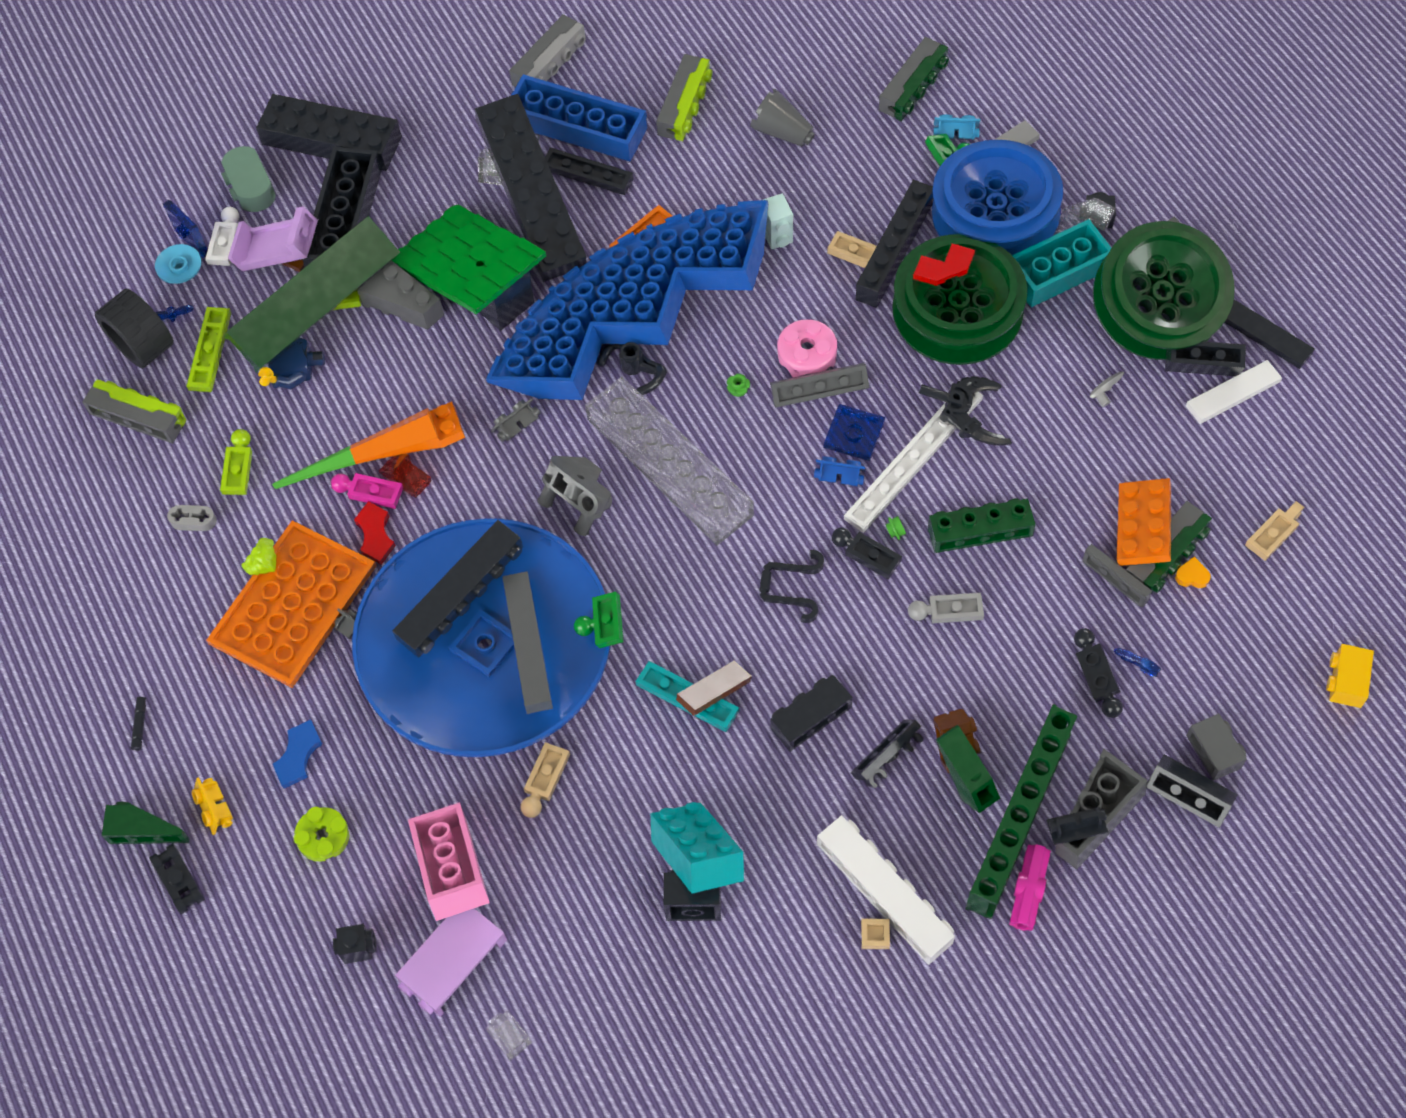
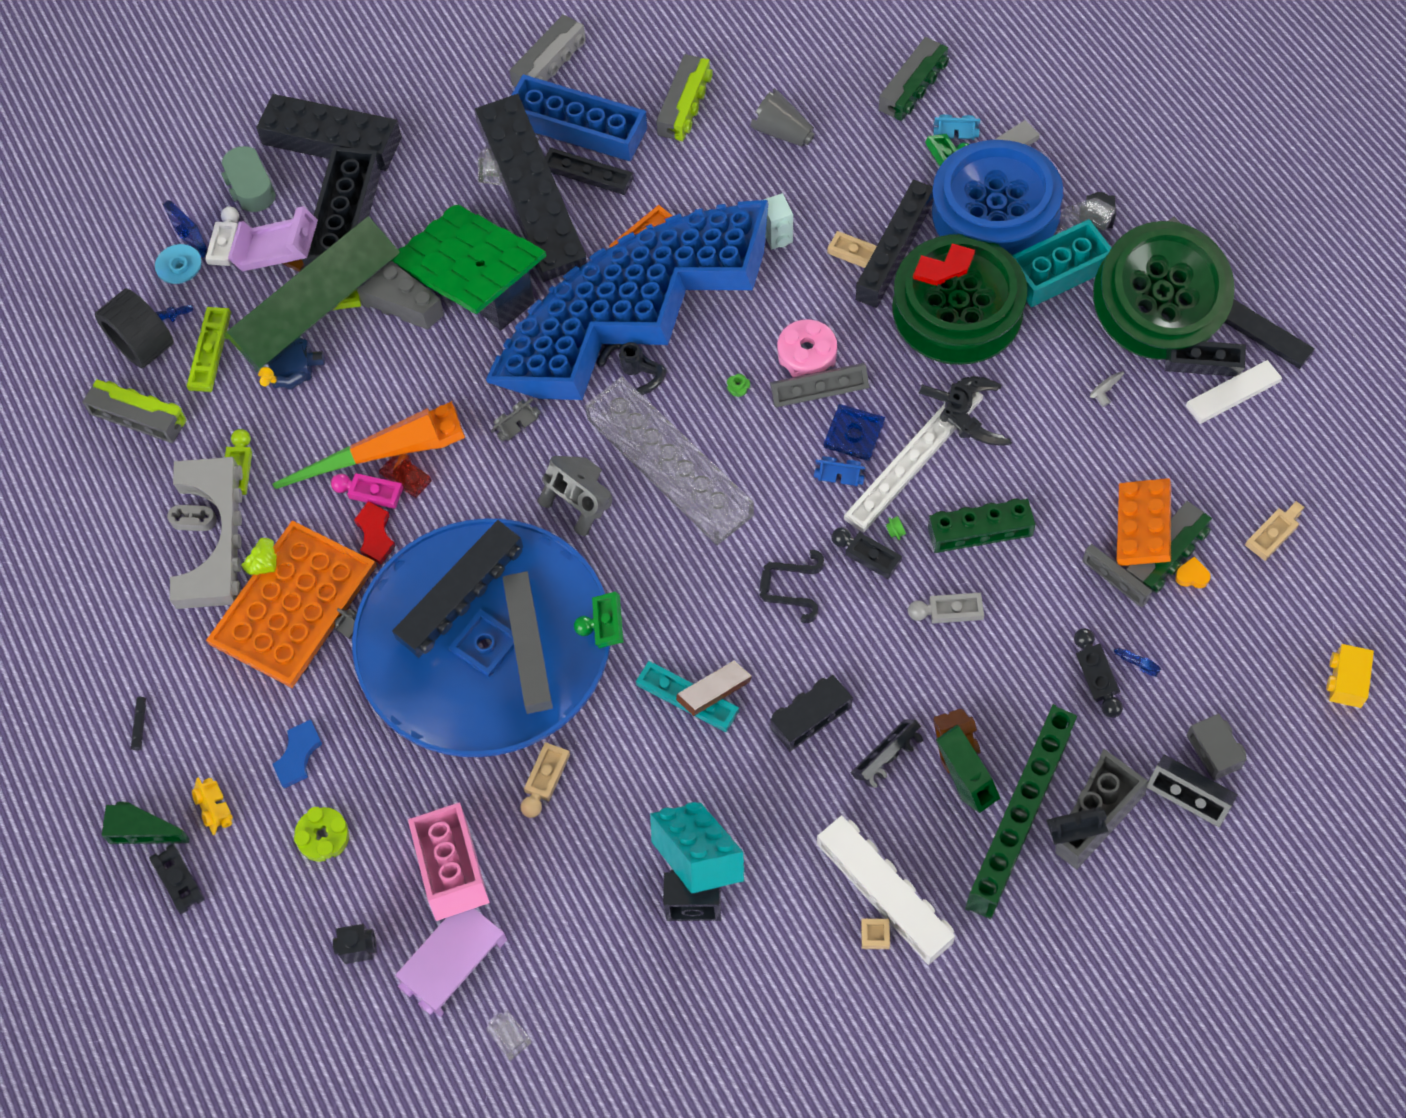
(216, 579): none -> light grey arch
(1030, 887): dark pink piece -> none

